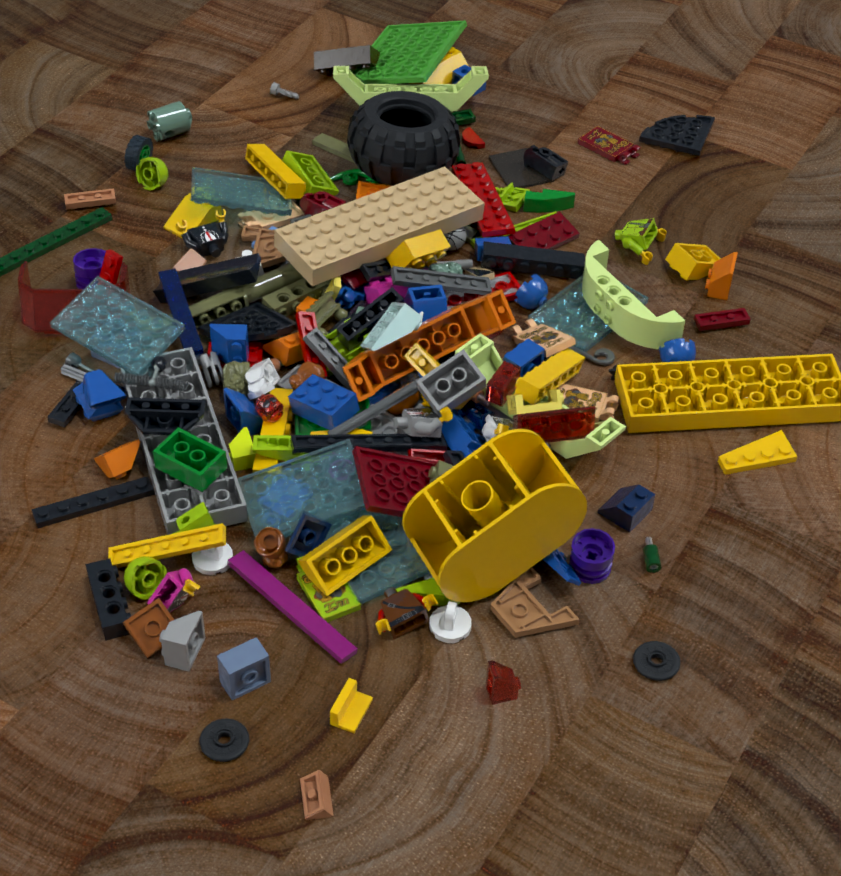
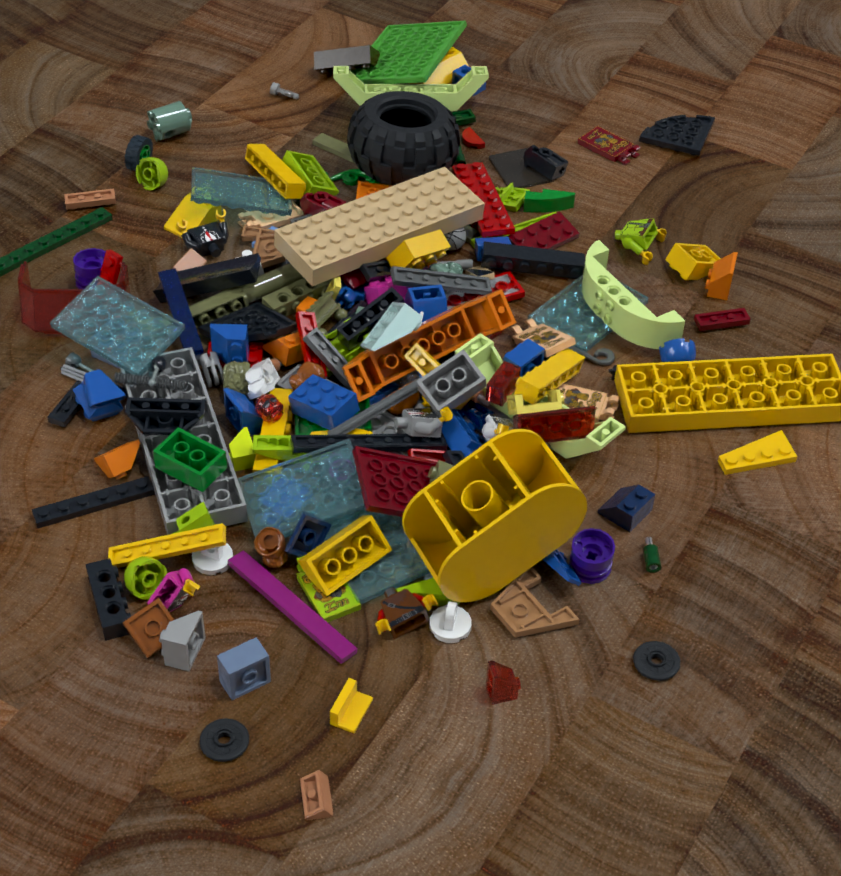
(533, 293): blue cylinder -> none

